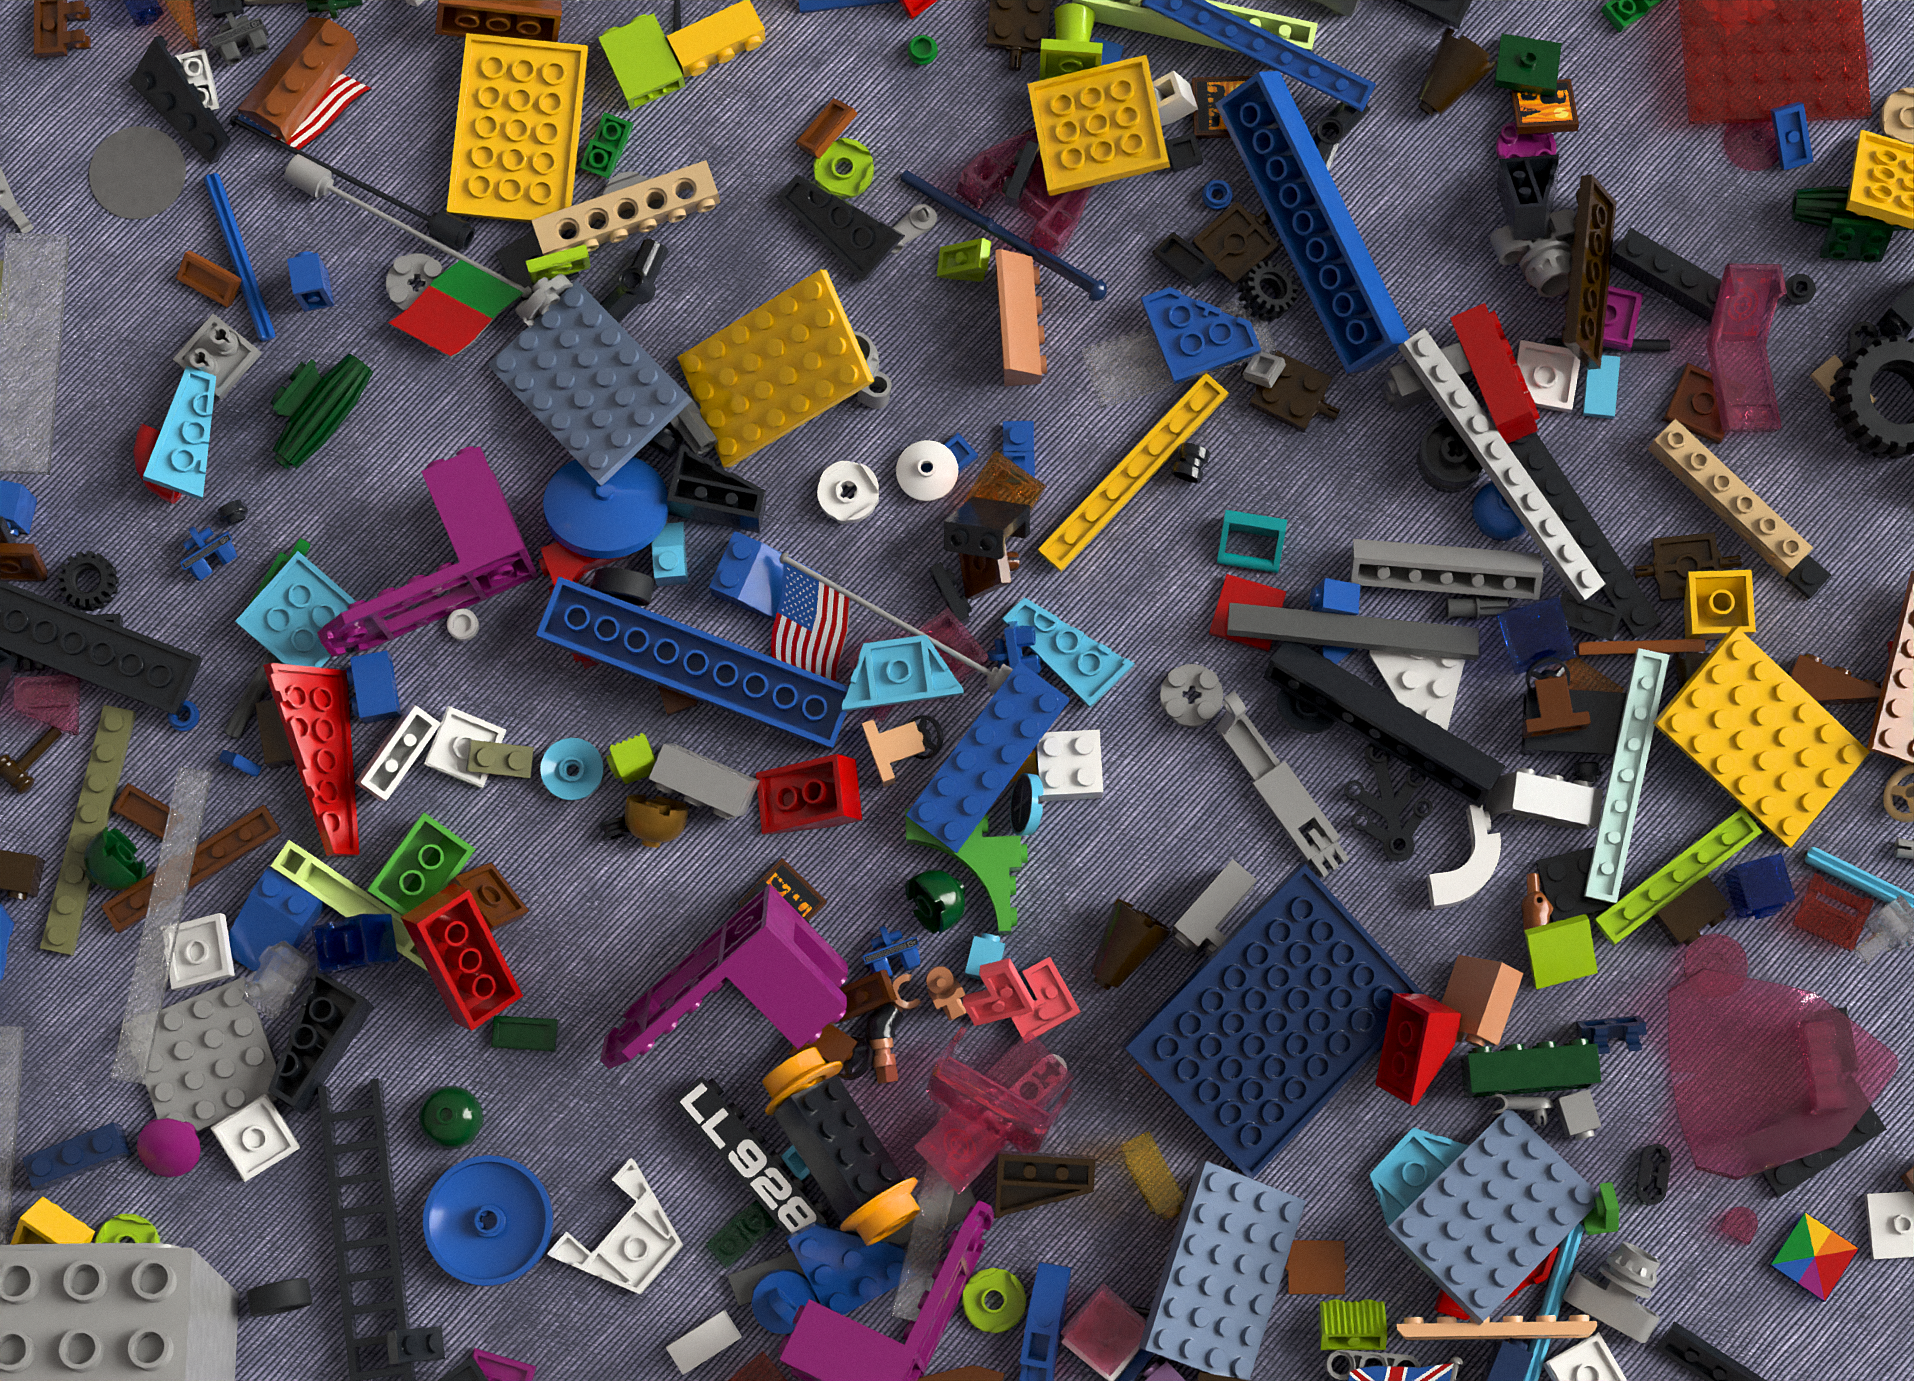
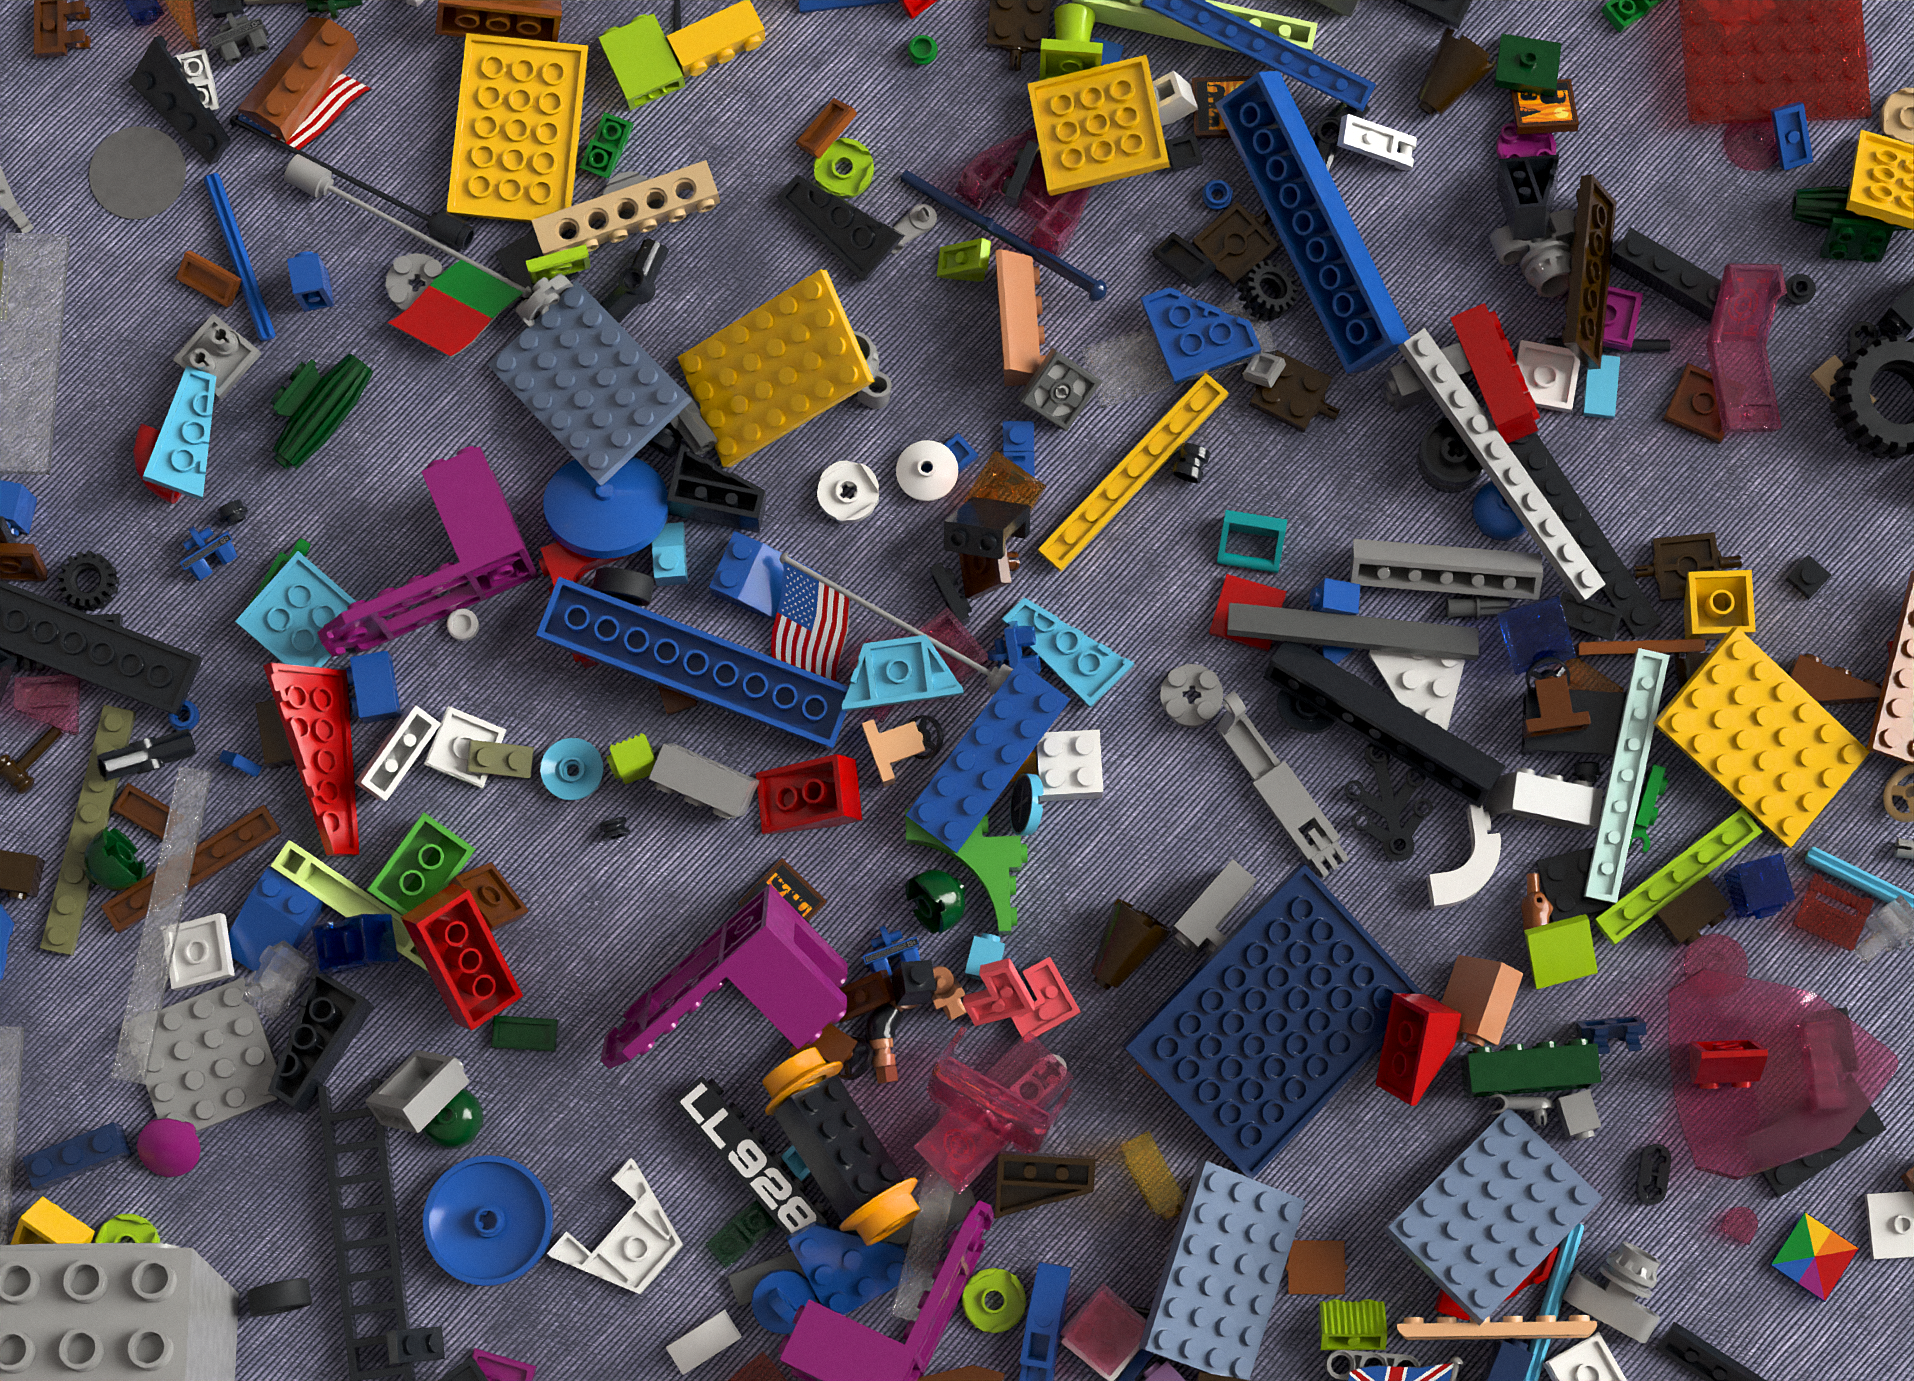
(146, 755): none -> black piece
(252, 695): dark grey axle -> none
(255, 1137): white plate -> none
(417, 1091): none -> light grey window
(655, 819): pearl gold cylinder -> none
(913, 982): none -> black brick
(1059, 389): none -> dark grey piece
(1377, 141): none -> white plate
(1411, 1170): medium azure wing -> none
(1605, 1214): bright green bracket -> none
(1646, 812): none -> green plate
(1726, 1062): none -> red slope
(1730, 498): tan brick -> none

